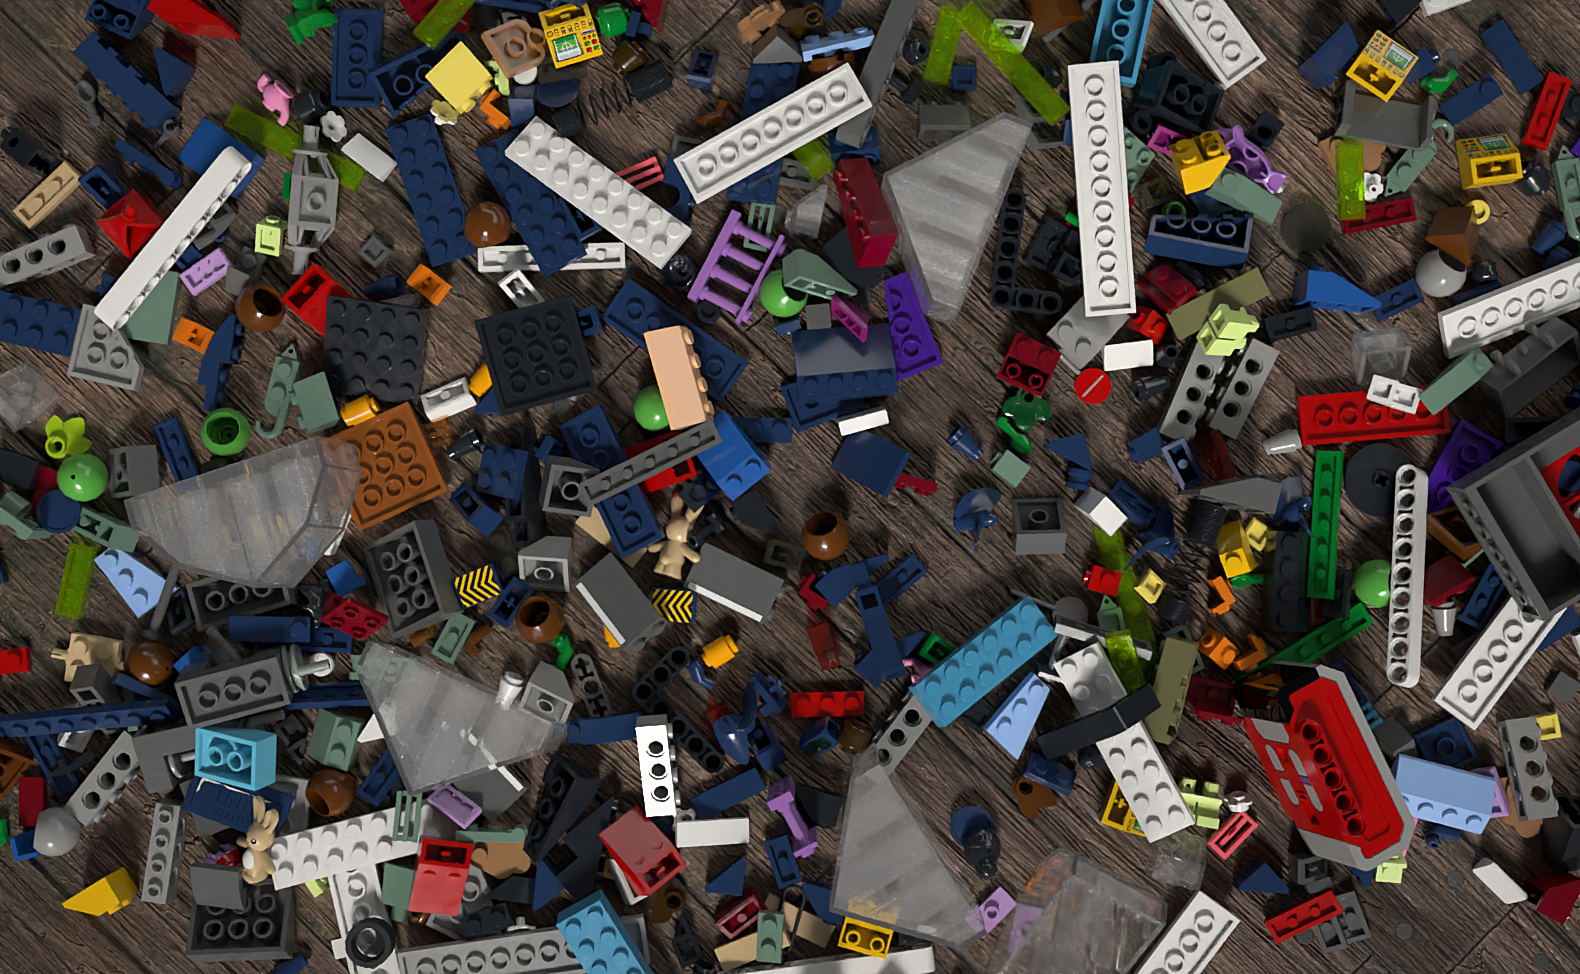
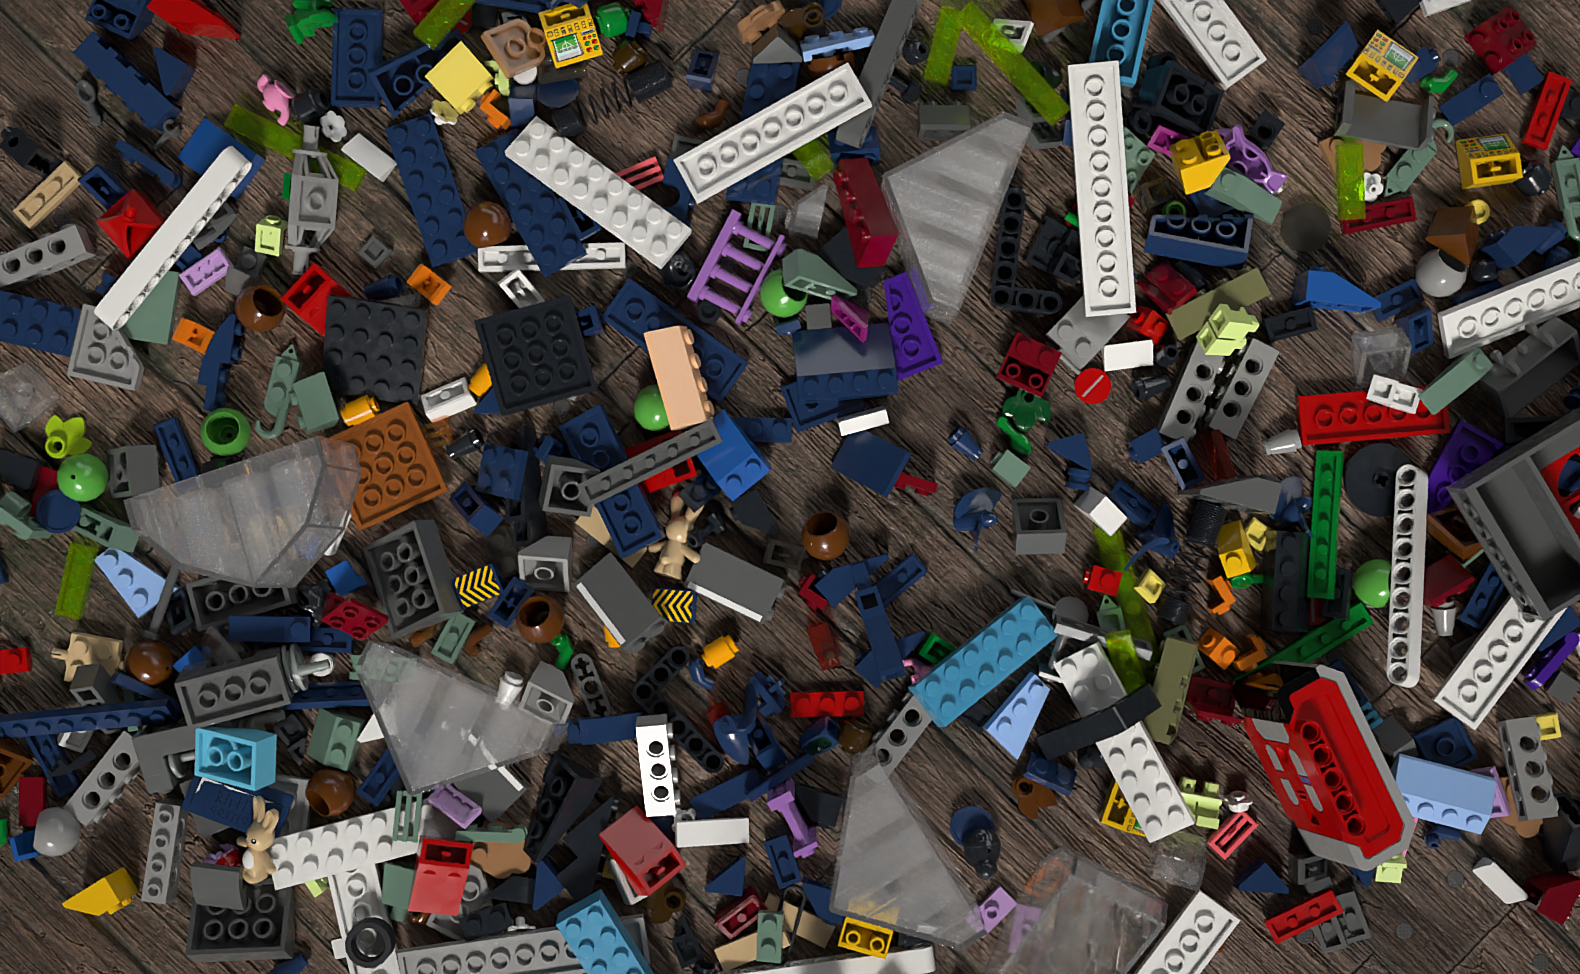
(778, 776): none -> dark blue tile
(1417, 328): none -> dark blue slope
(1501, 40): none -> dark red bracket
(1512, 245): none -> dark blue slope
(1550, 660): none -> dark purple plate

